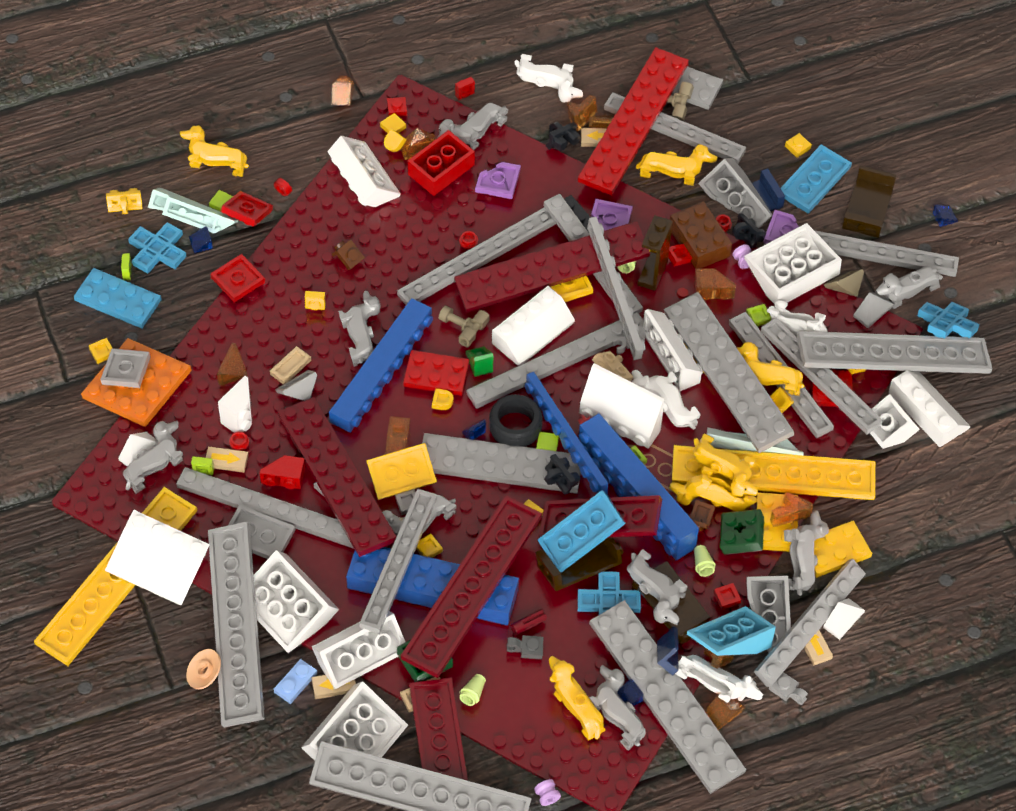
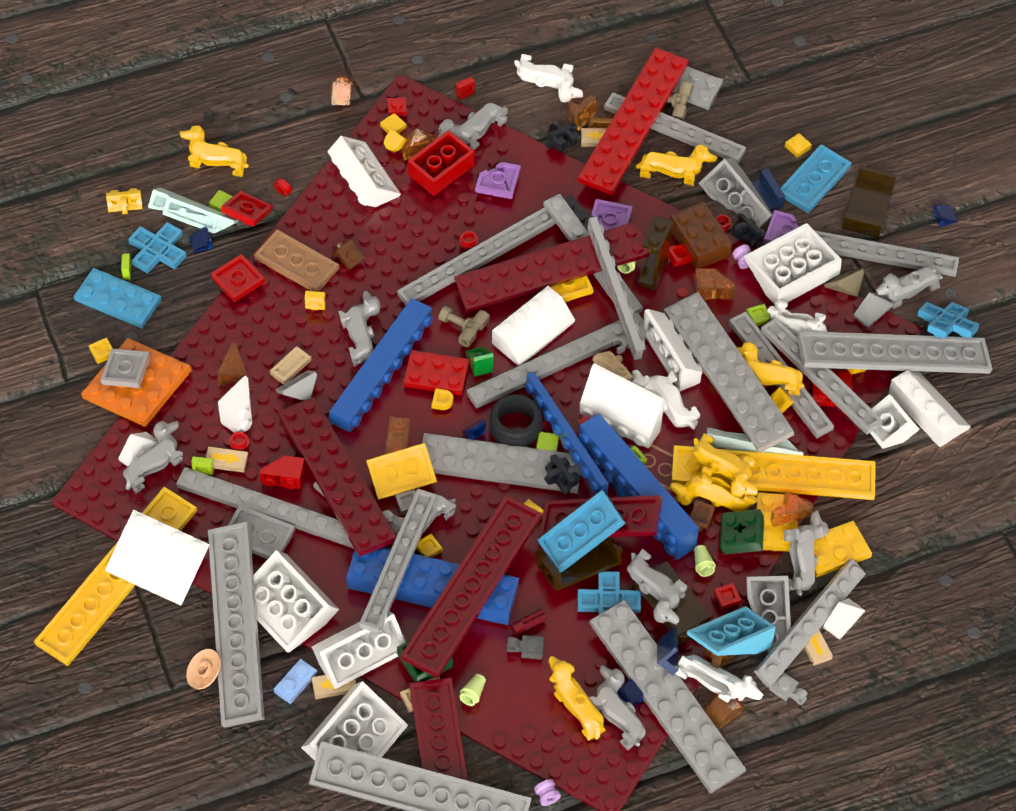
(296, 261): none -> medium nougat tile

